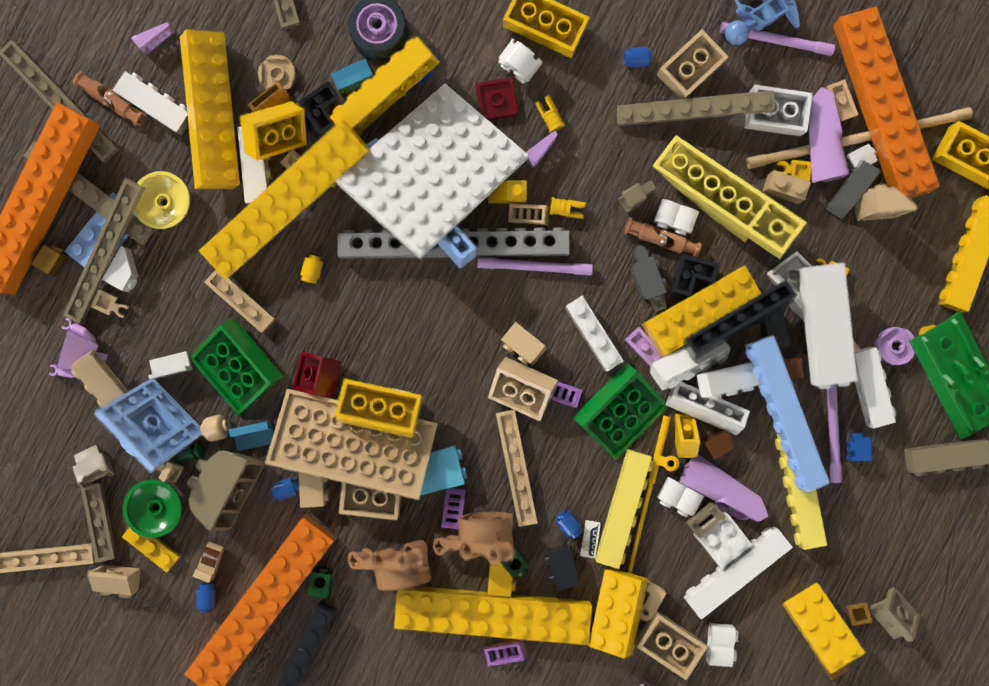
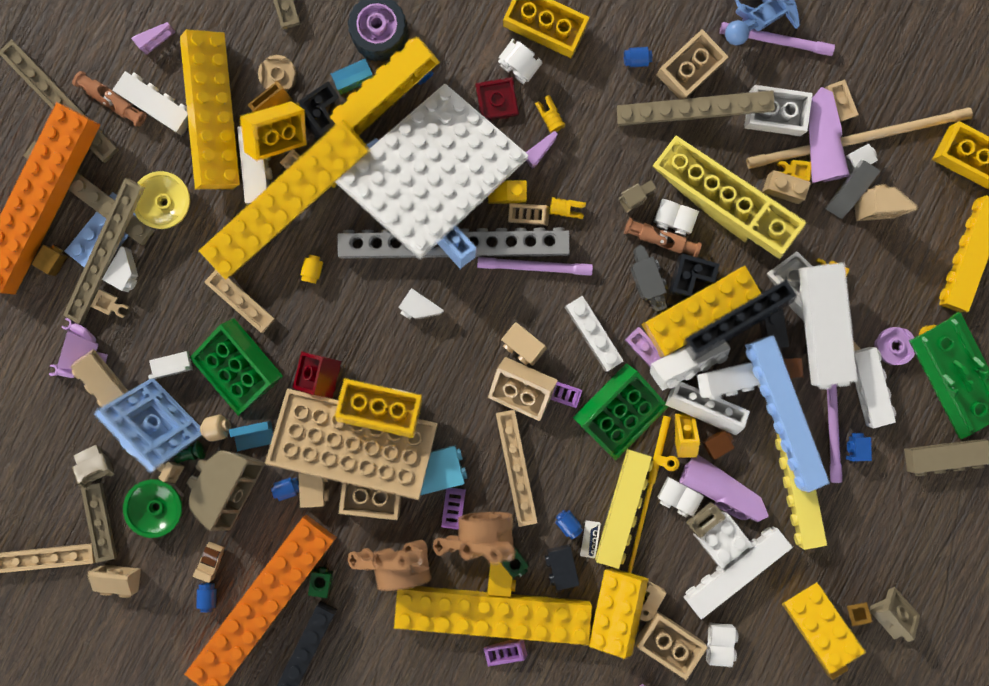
(153, 549): yellow plate -> none
(418, 306): none -> white slope
(885, 103): orange brick -> none

